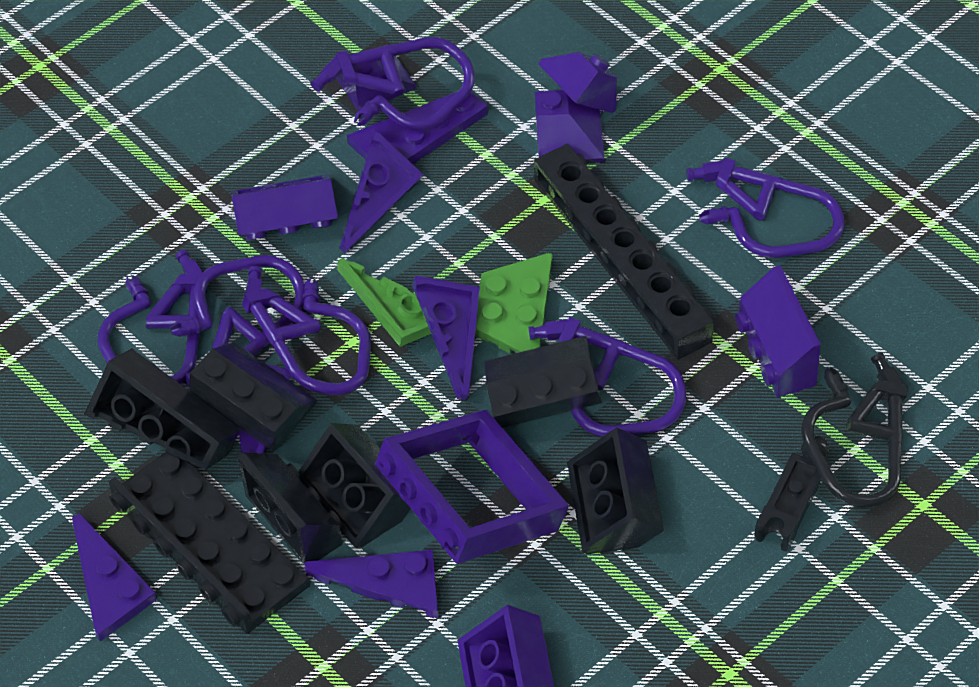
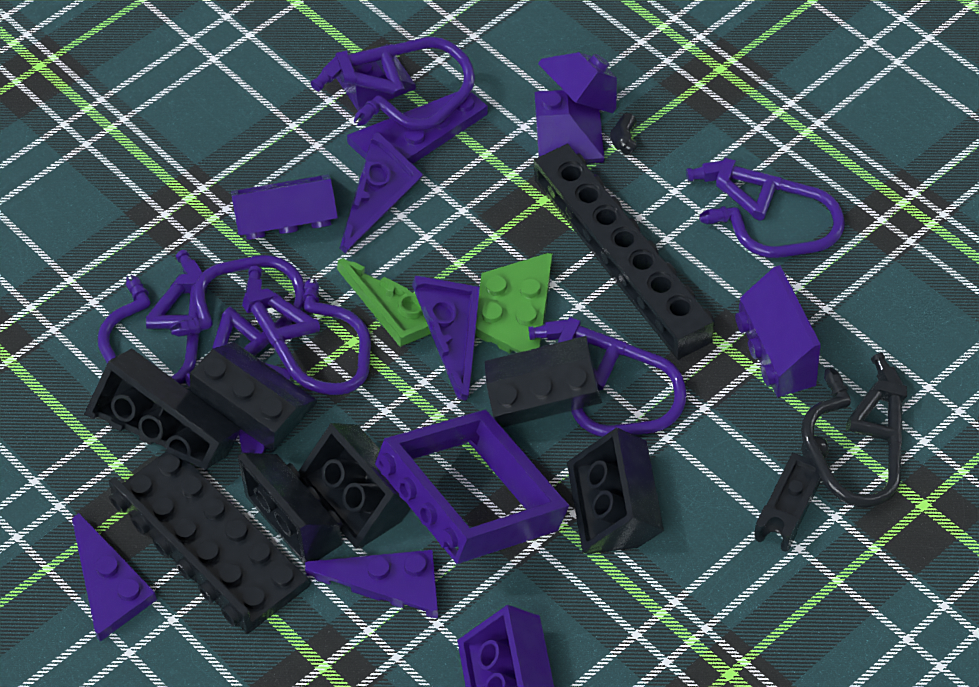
(621, 136): none -> black arm

